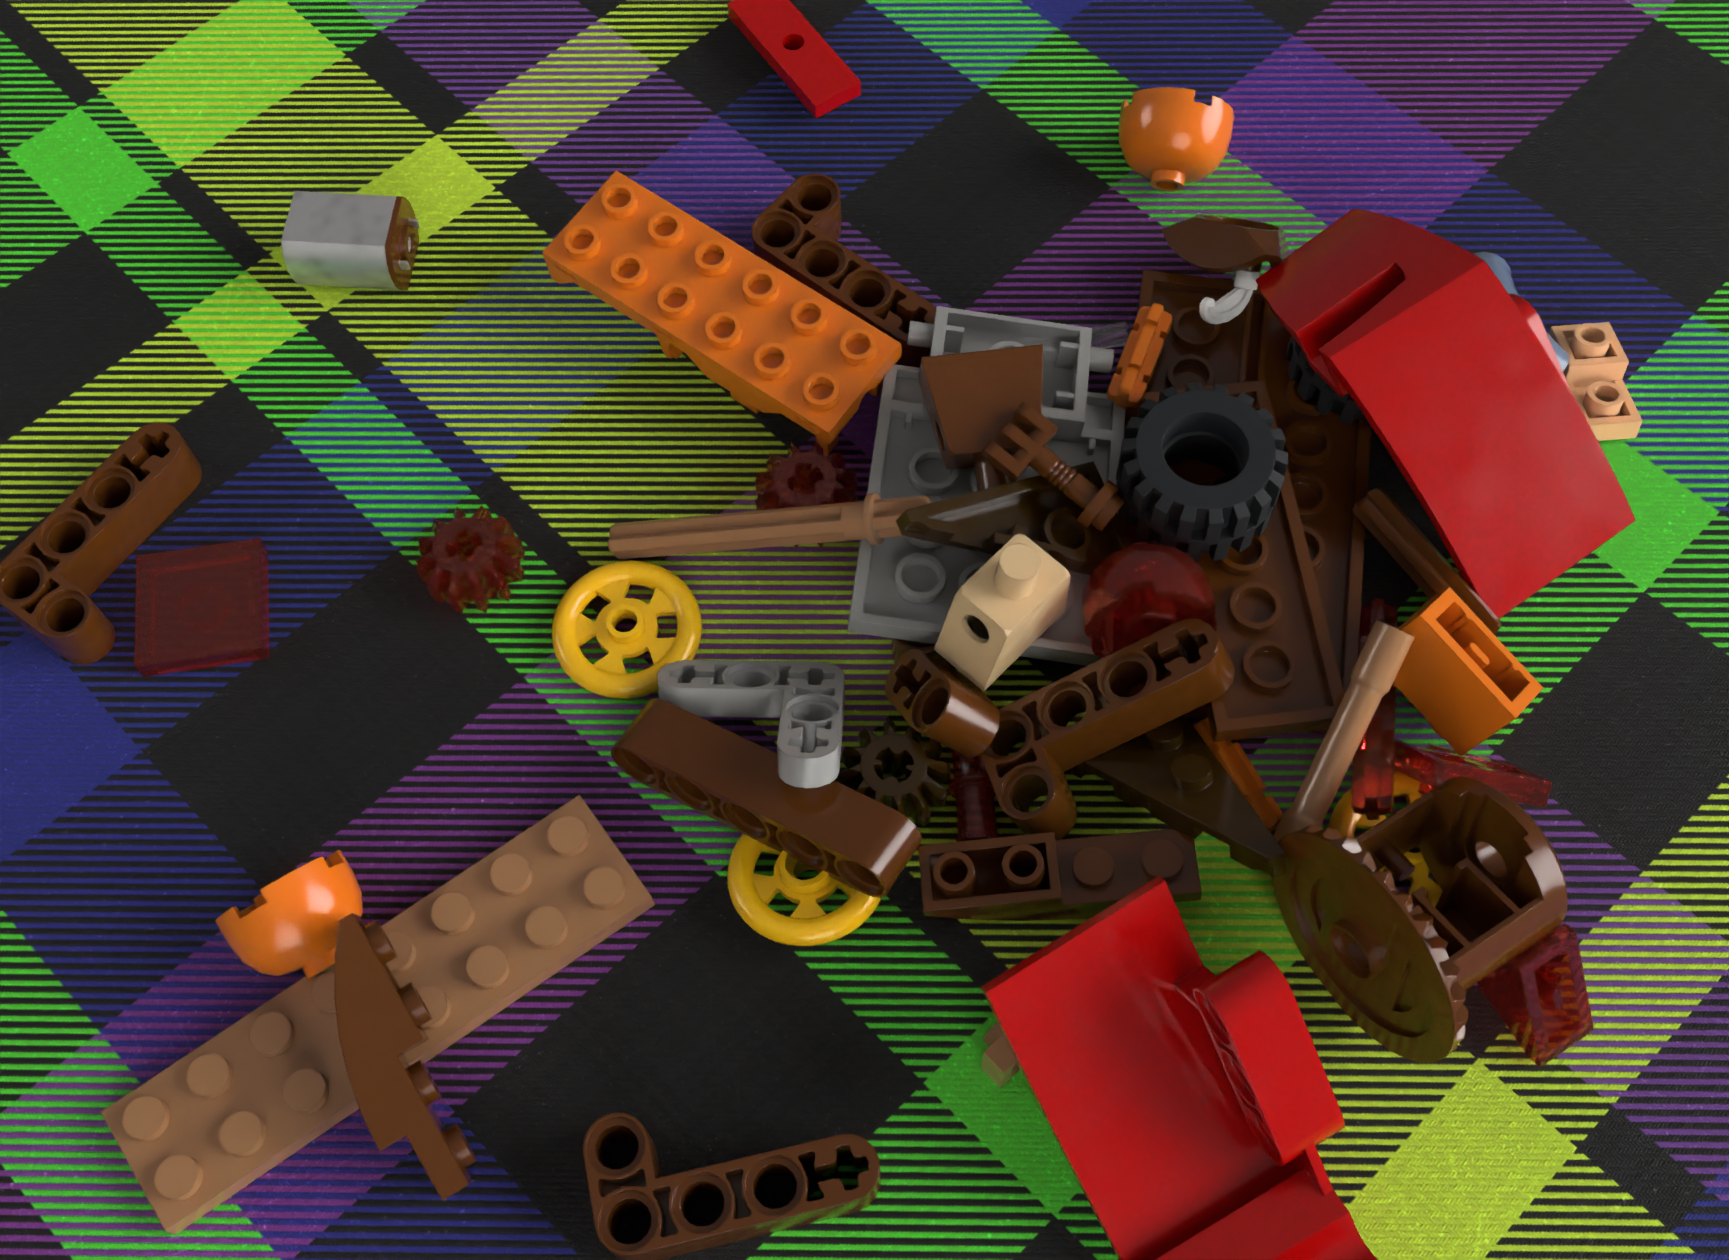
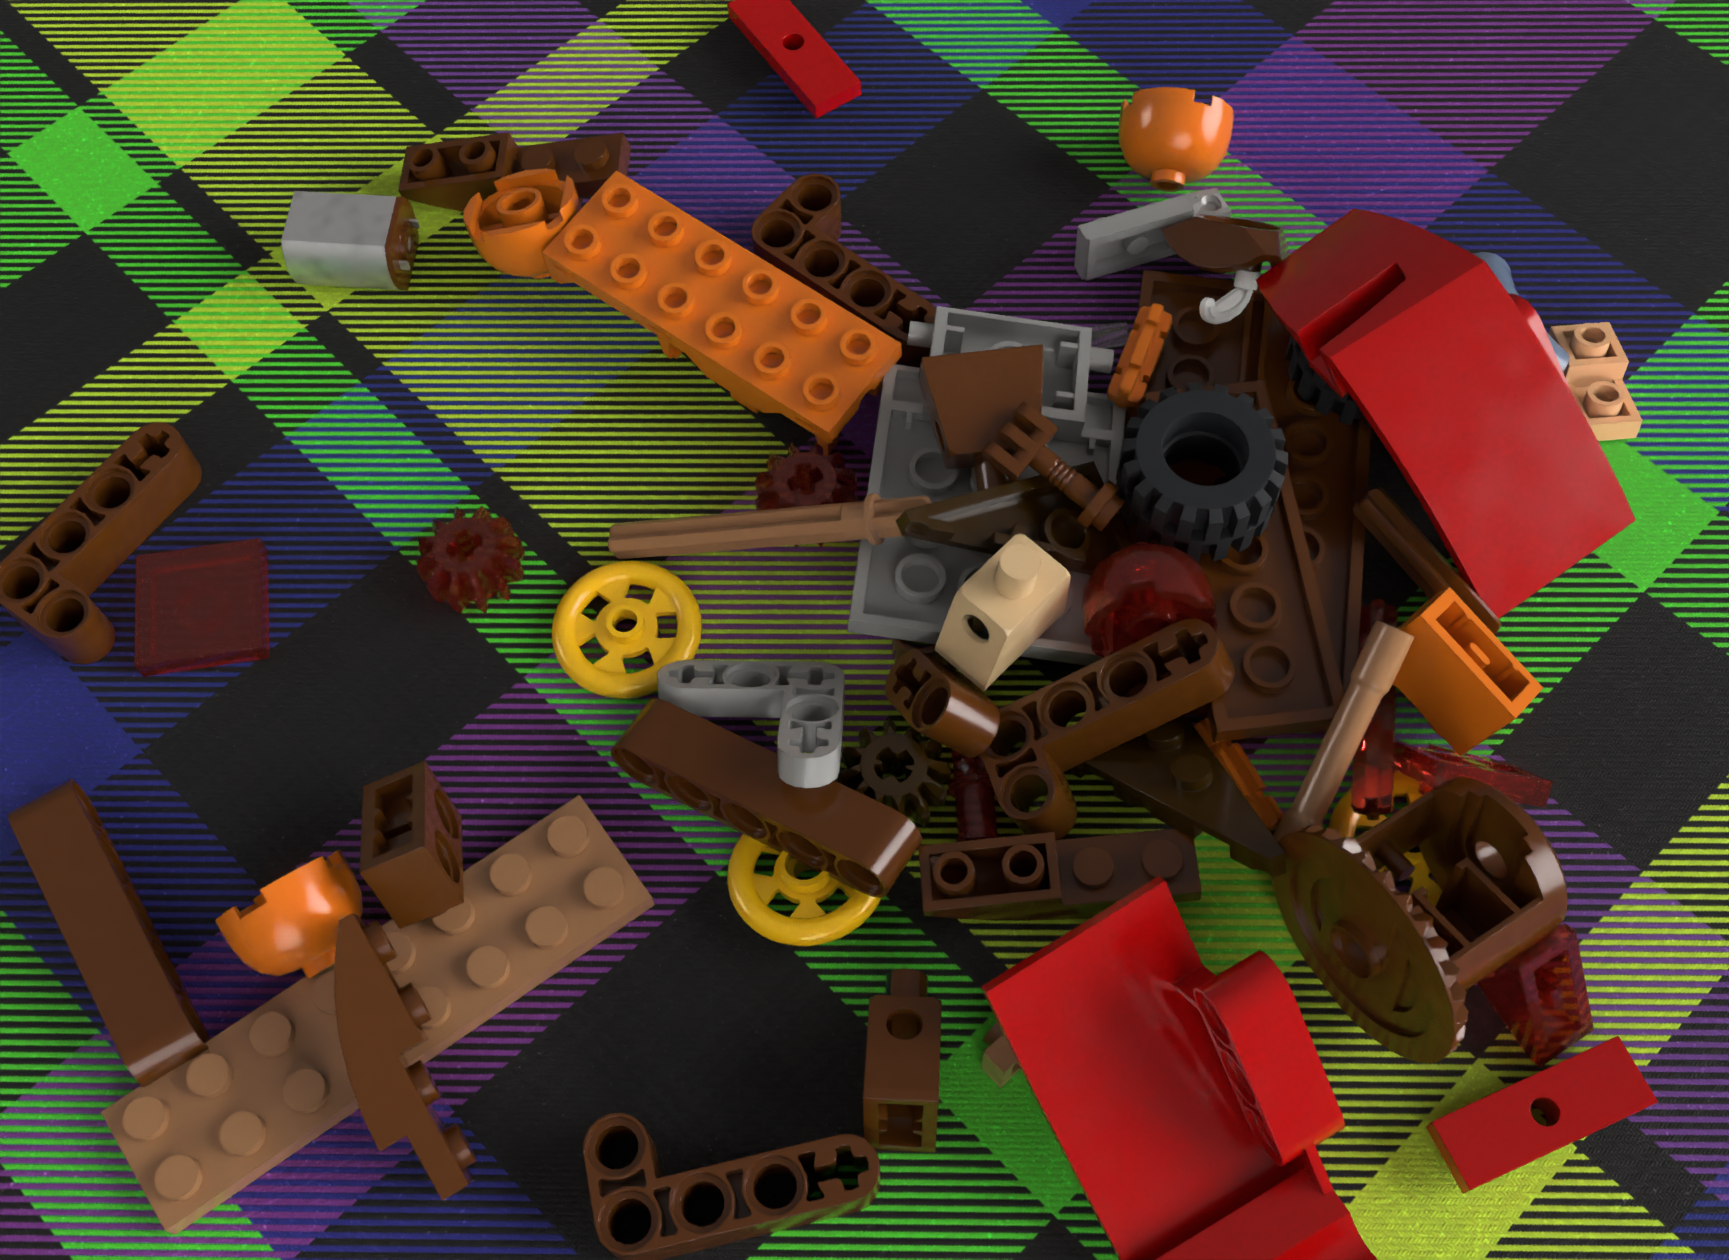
(109, 932): none -> reddish brown beam
(411, 845): none -> reddish brown brick
(456, 170): none -> reddish brown slope
(521, 220): none -> orange cylinder
(902, 1065): none -> reddish brown torso
(1136, 235): none -> light grey hinge
(1574, 1095): none -> red tile

